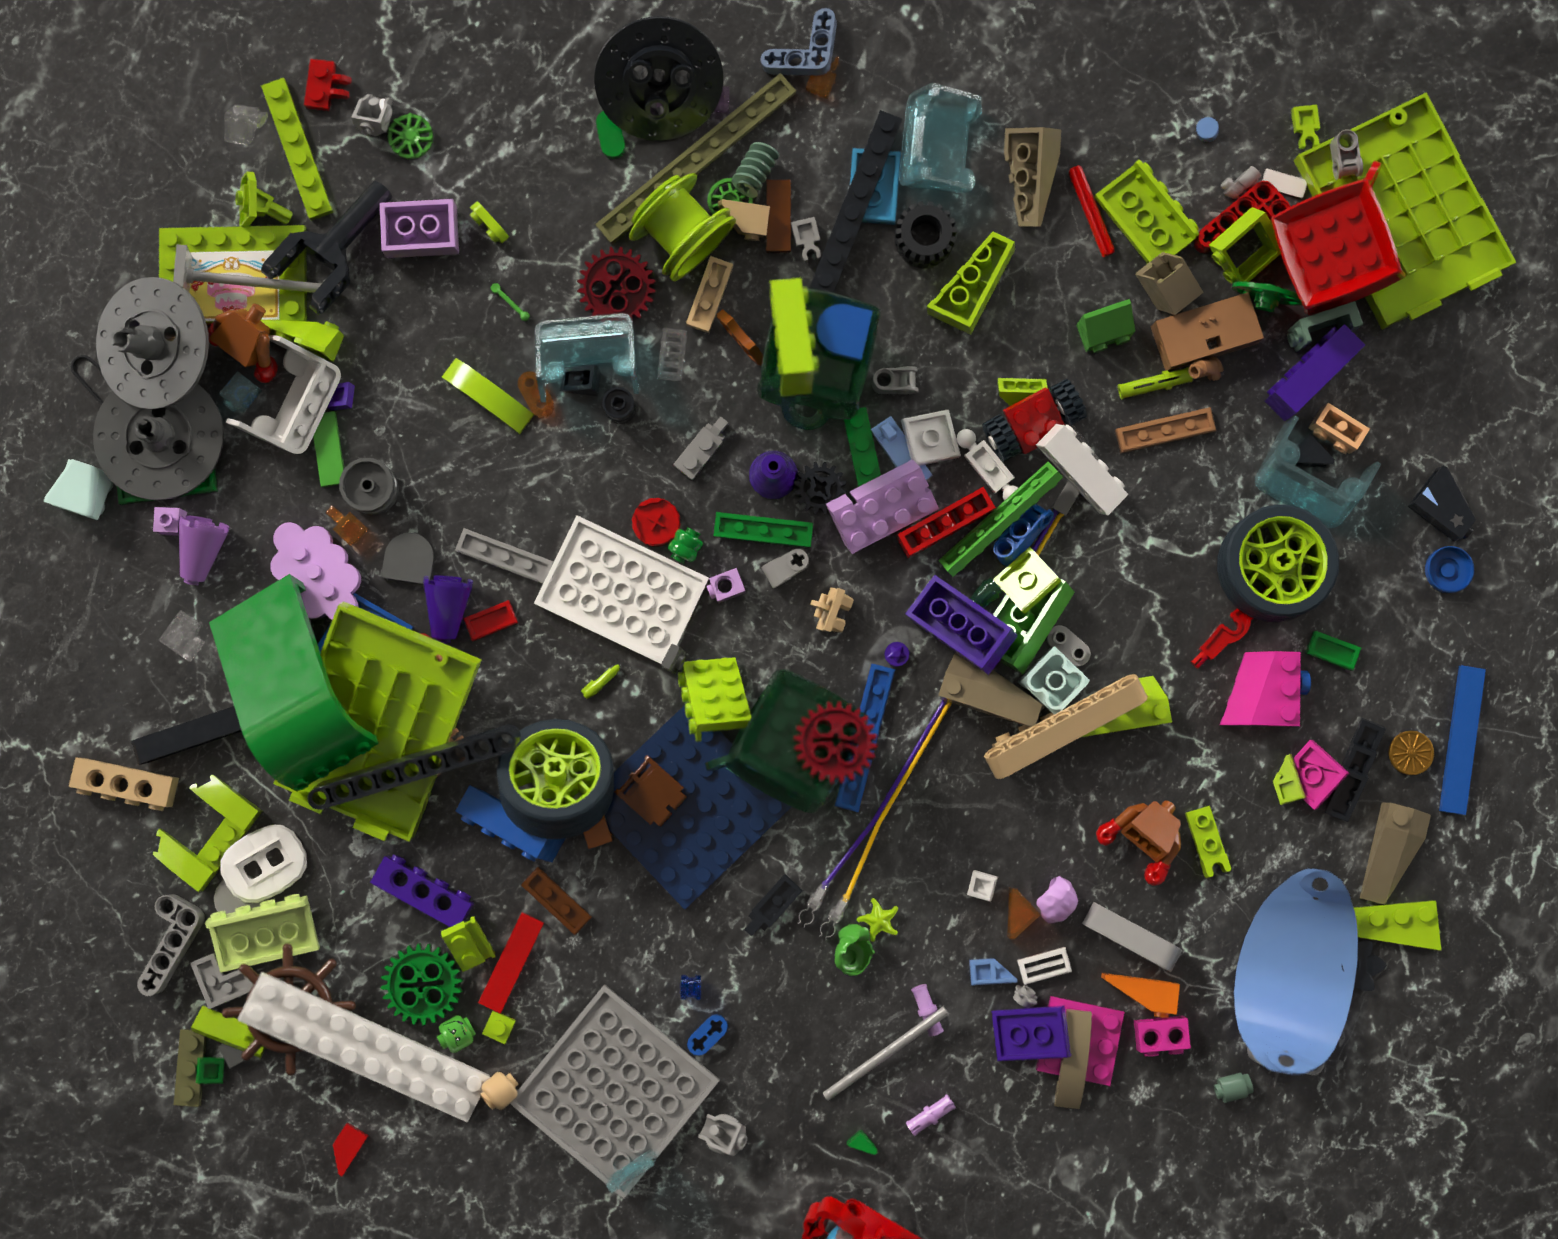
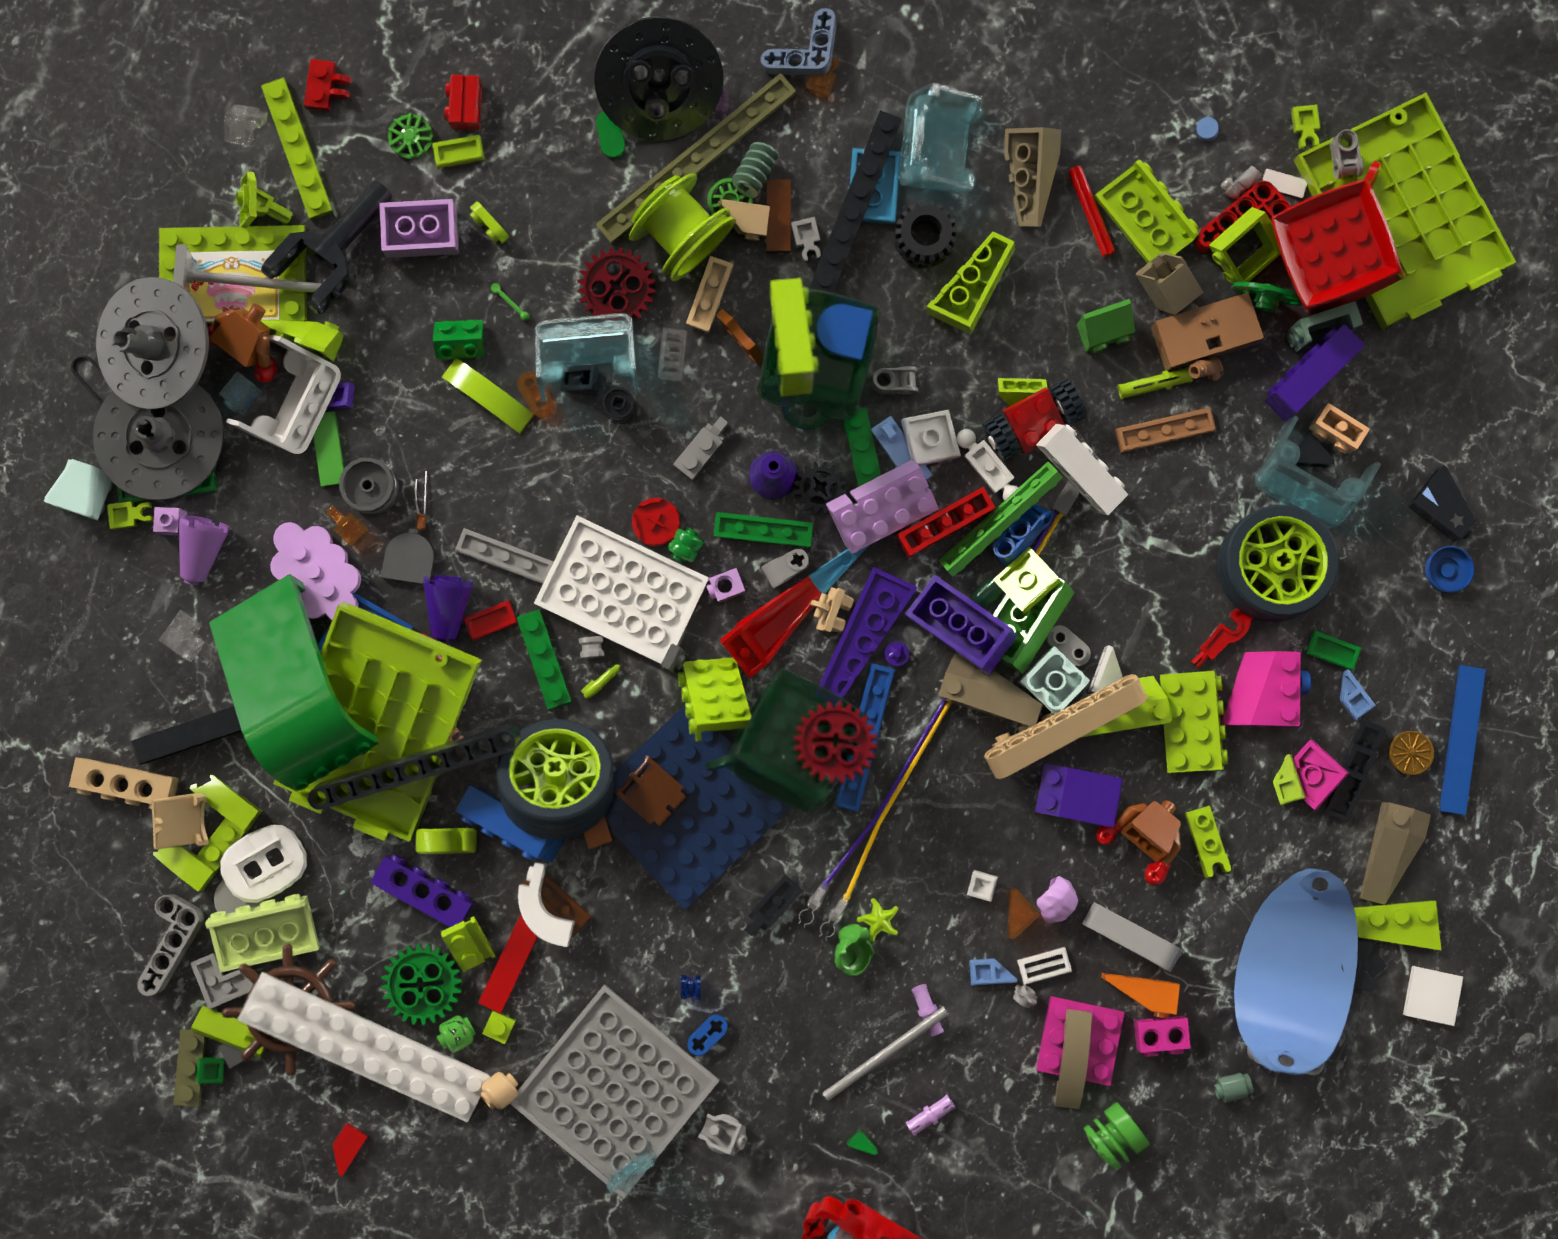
(125, 514): none -> lime plate
(179, 821): none -> tan piece
(372, 115): light grey hand -> none
(421, 518): none -> piece
(446, 841): none -> lime animal
(458, 151): none -> lime tile
(458, 339): none -> green bracket
(464, 102): none -> red brick
(539, 920): none -> white arch
(544, 659): none -> green plate
(591, 647): none -> light grey wheel
(767, 629): none -> red plate
(871, 619): none -> dark purple wing
(1031, 1033): dark purple tile -> none
(1079, 795): none -> dark purple slope
(1106, 672): none -> white slope
(1116, 1136): none -> bright green wheel
(1196, 730): none -> lime bracket
(1354, 696): none -> medium blue tile
(1433, 995): none -> white tile

